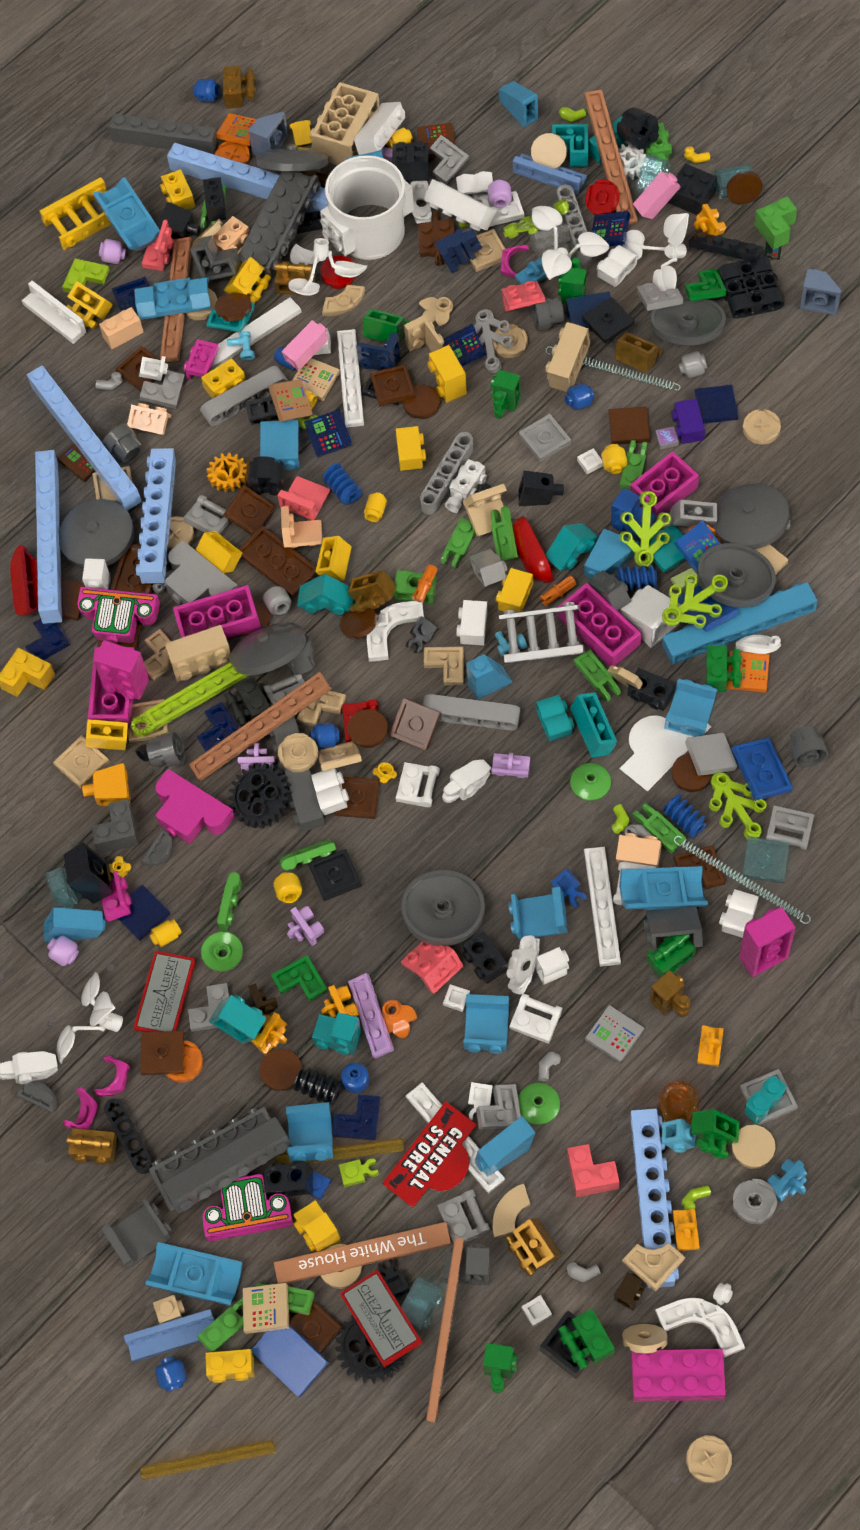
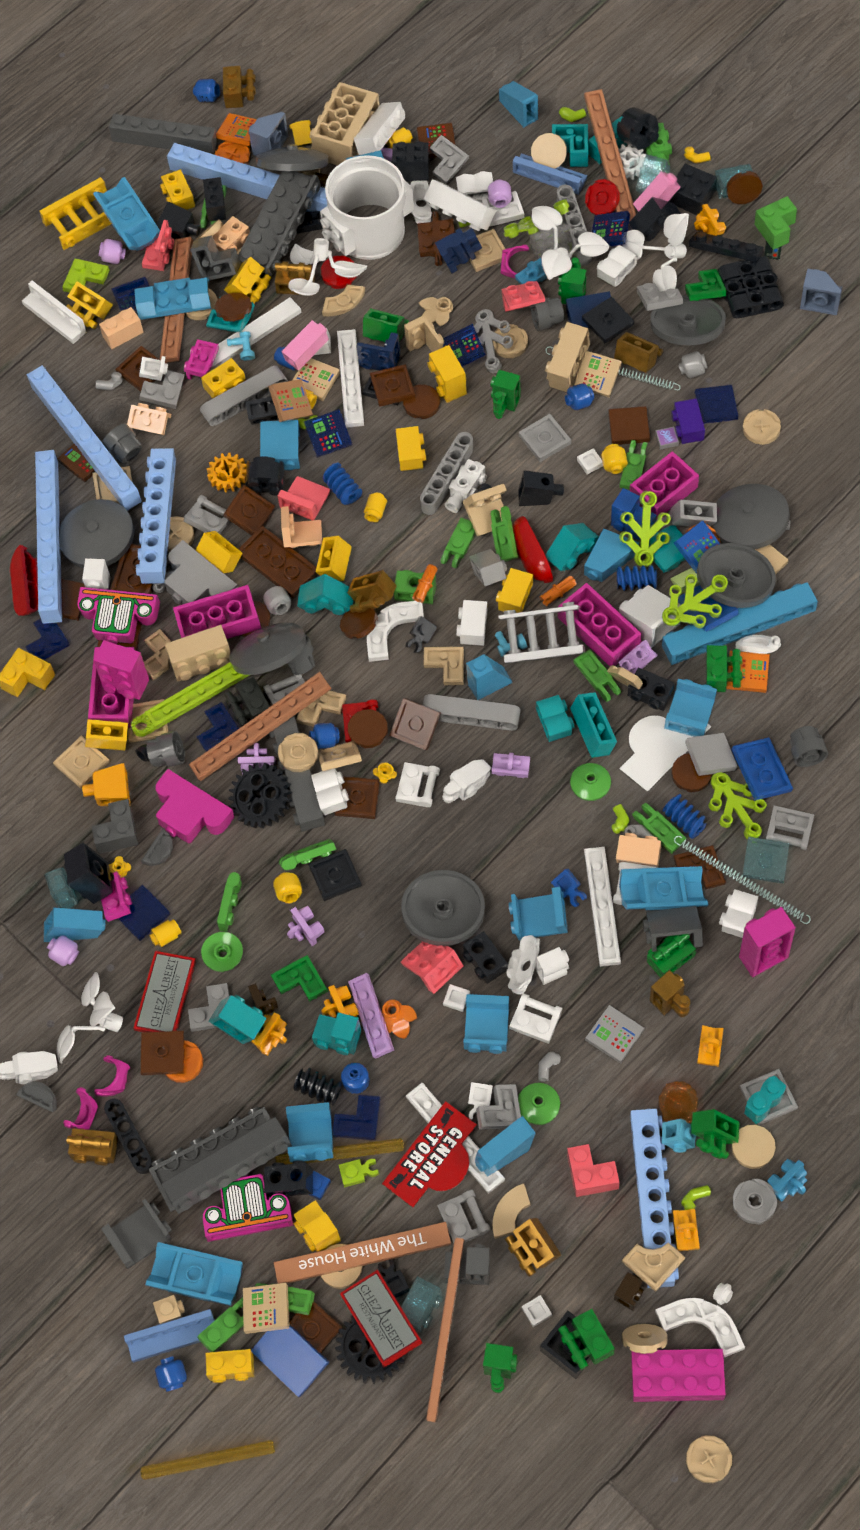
(280, 1069): reddish brown tile -> none
(582, 1274): light grey arm -> none
(598, 373): none -> tan tile
(610, 589): dark grey brick -> none
(638, 657): none -> lavender hips
(652, 217): none -> black brick

